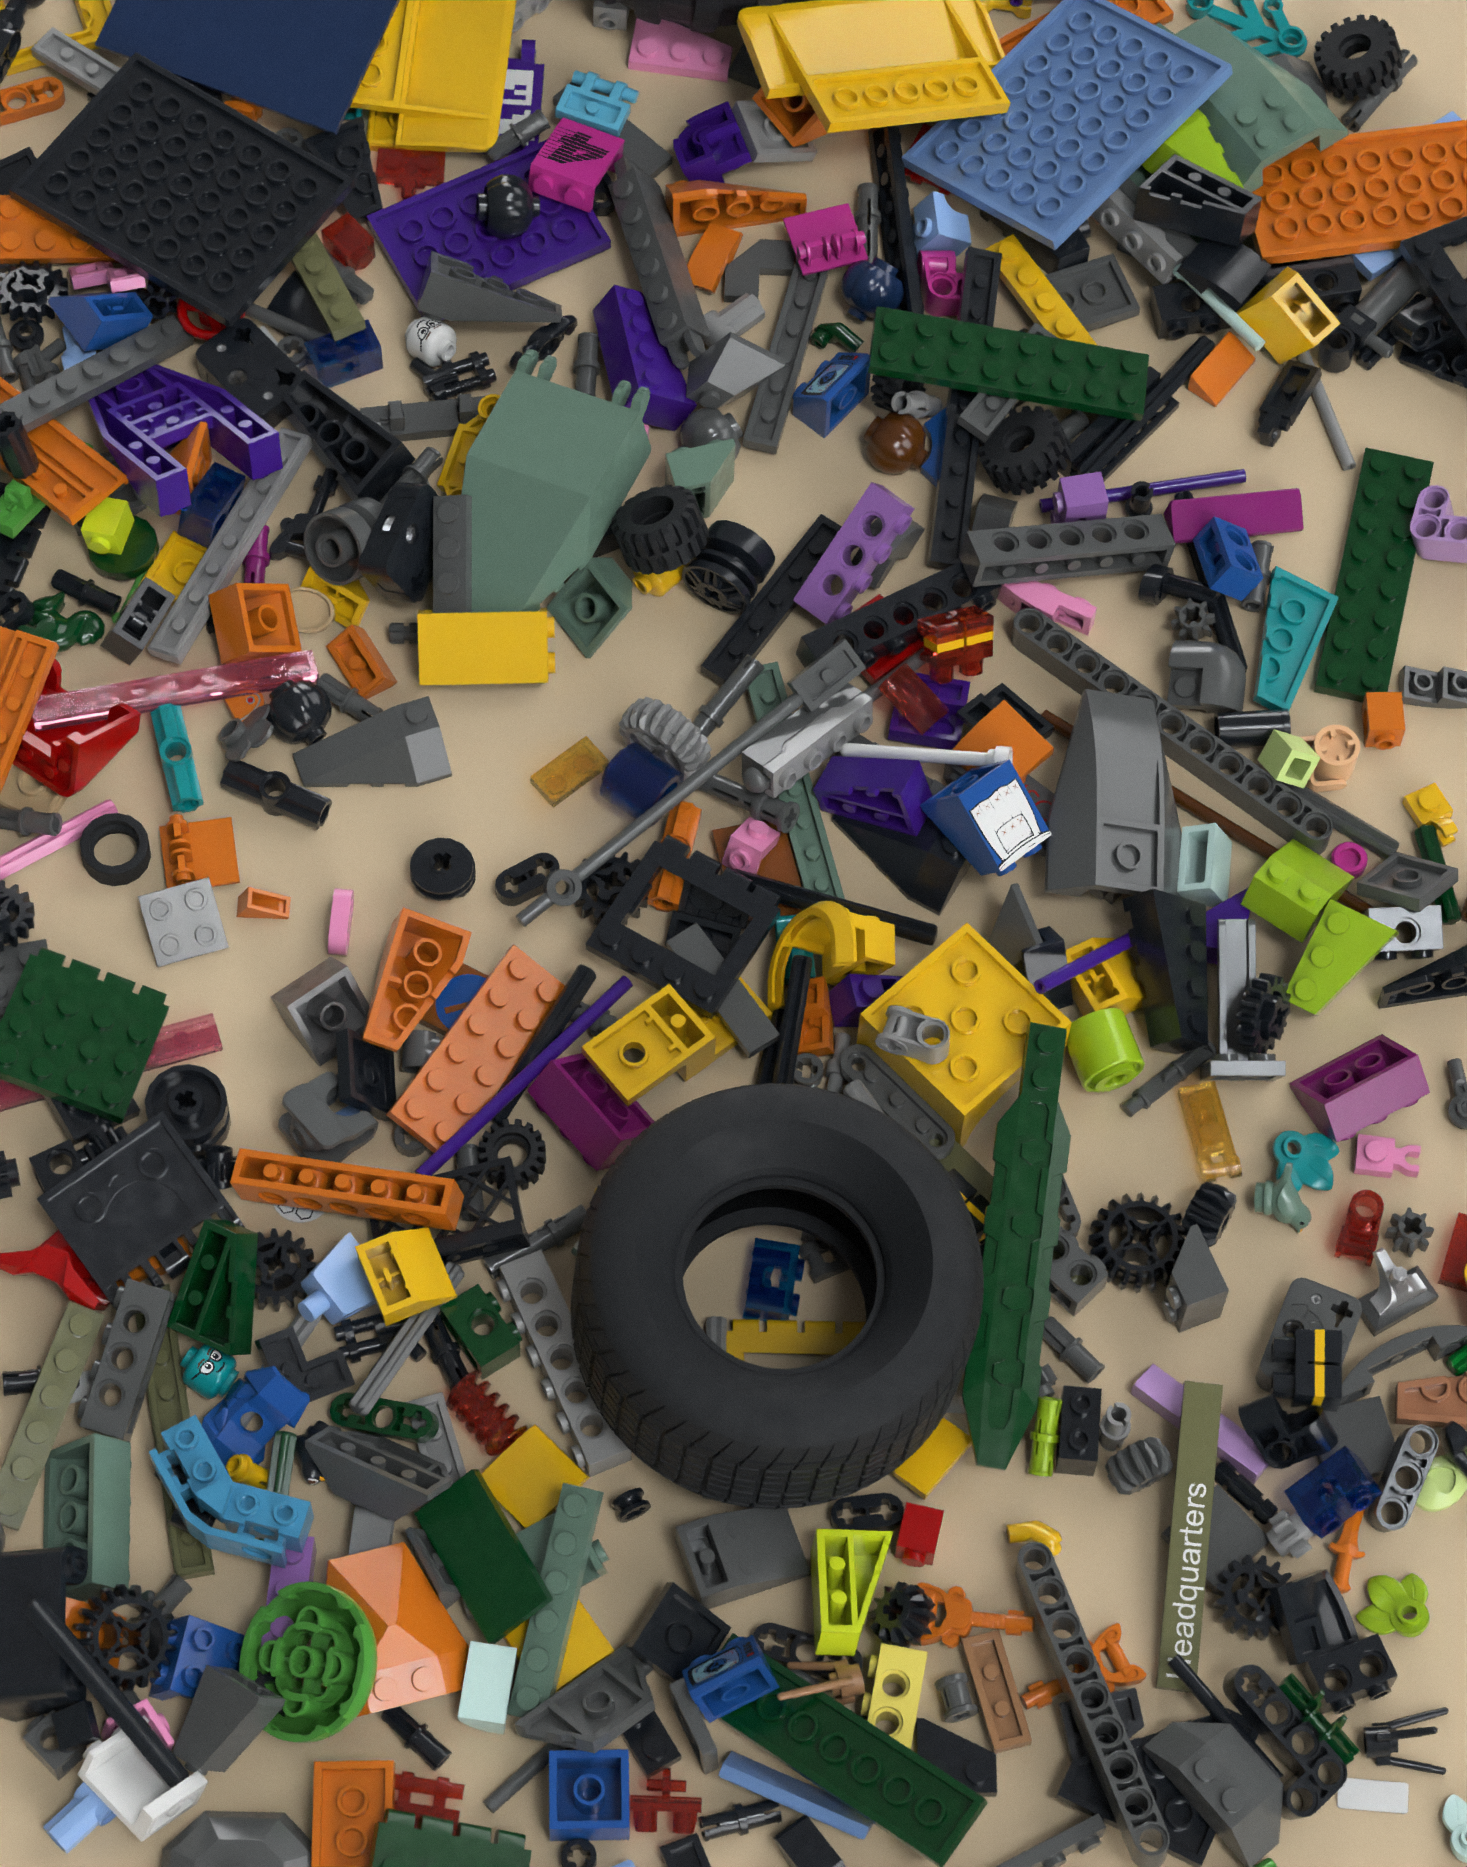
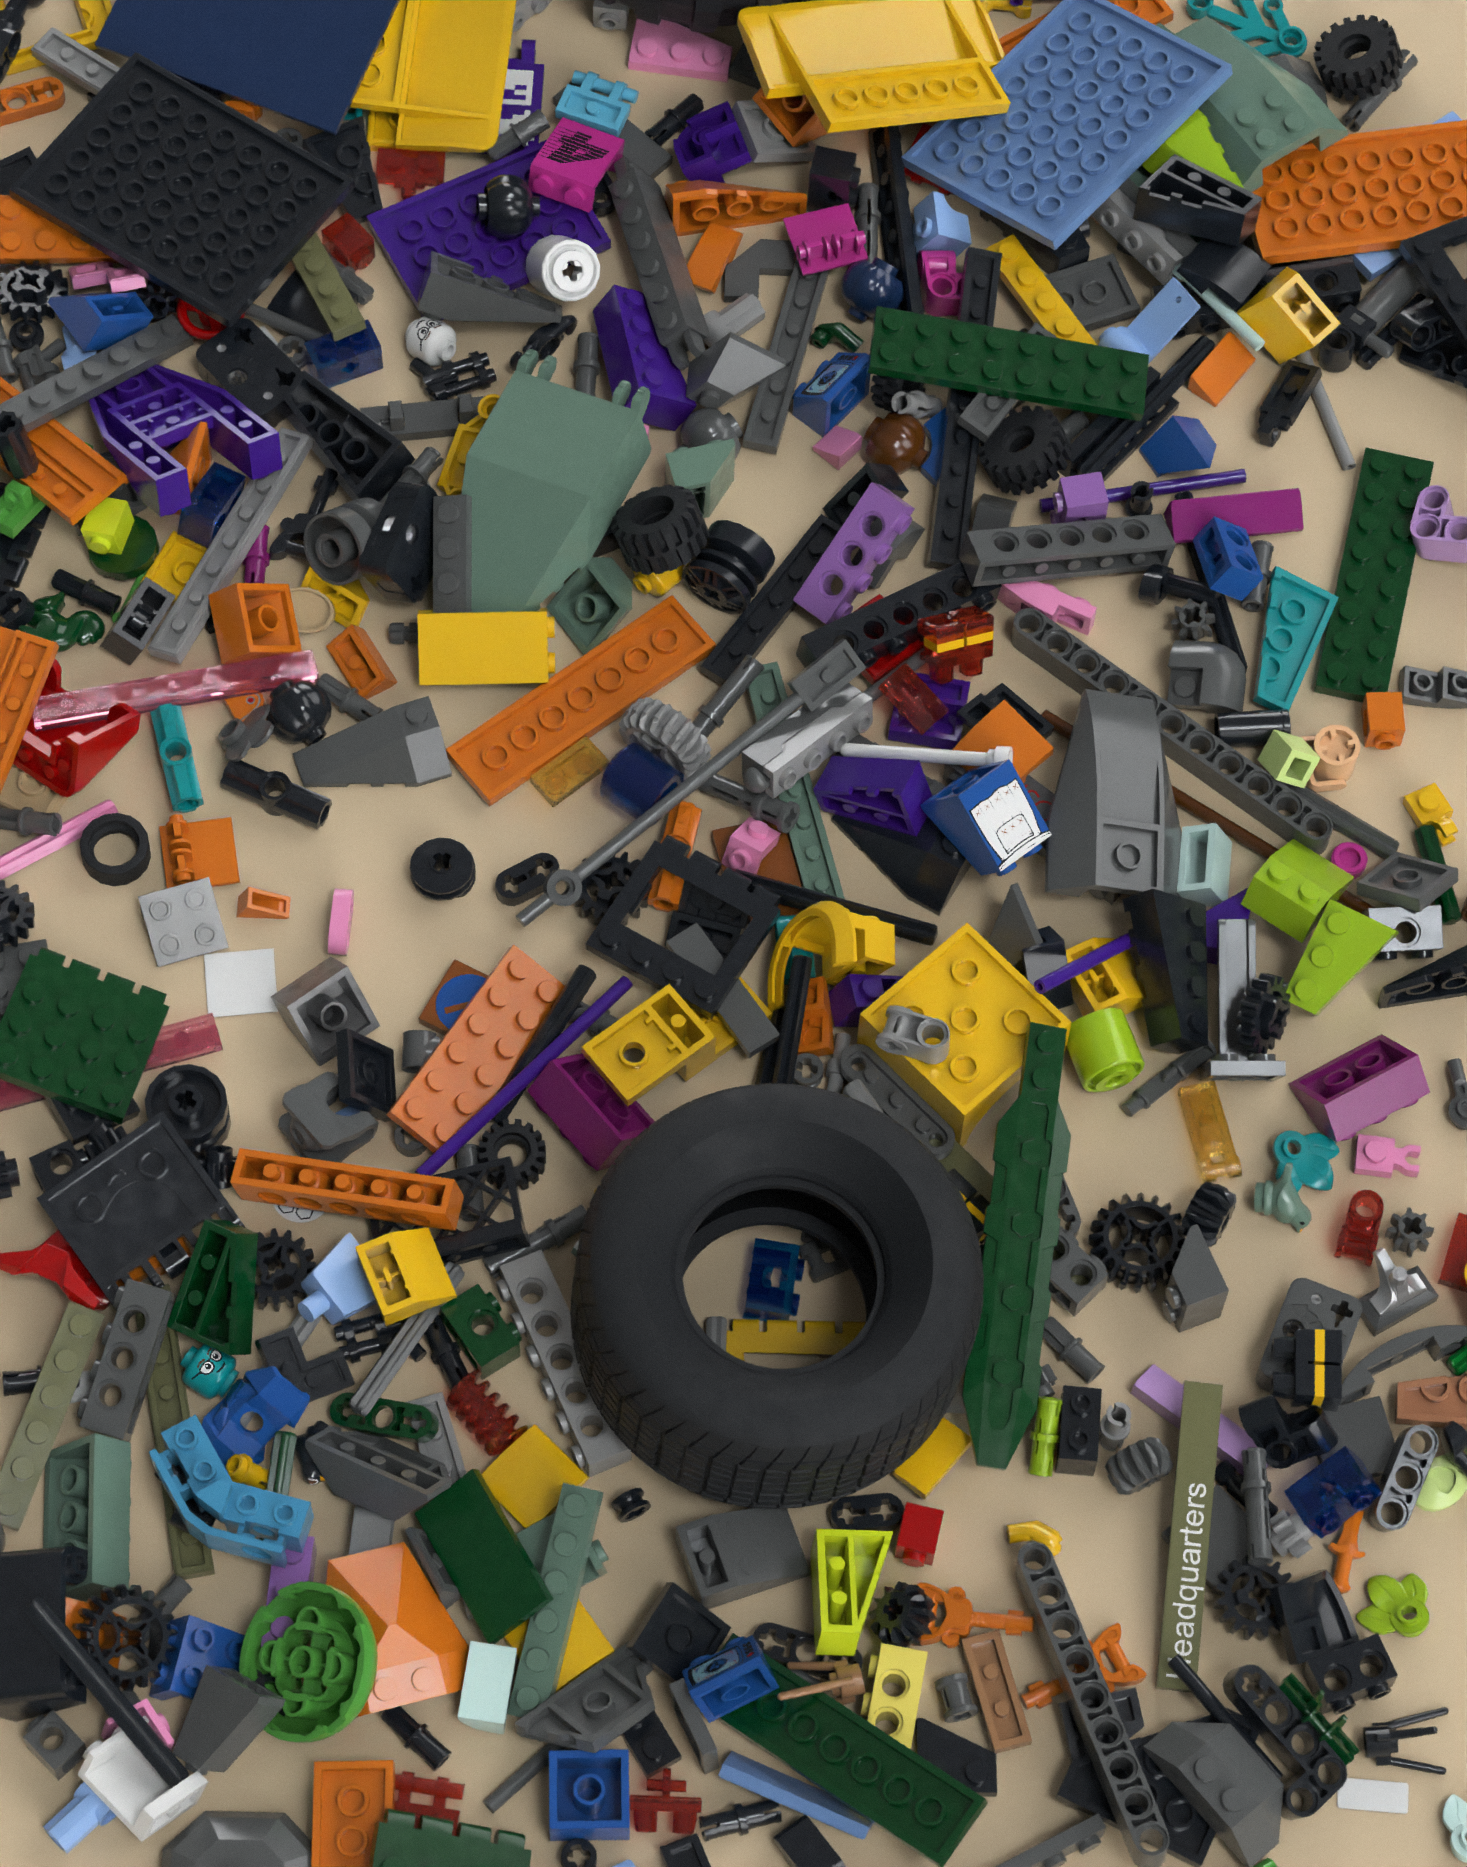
(75, 1726): black tile -> none
(240, 982): none -> white sticker
(412, 973): orange wedge -> none
(551, 256): none -> white piece
(580, 699): none -> orange plate
(675, 119): none -> black axle
(833, 179): none -> black brick
(838, 446): none -> bright pink slope
(846, 499): none -> black slope
(1155, 323): none -> light blue door
(1179, 446): none -> blue slope
(1256, 1495): none -> dark grey pin

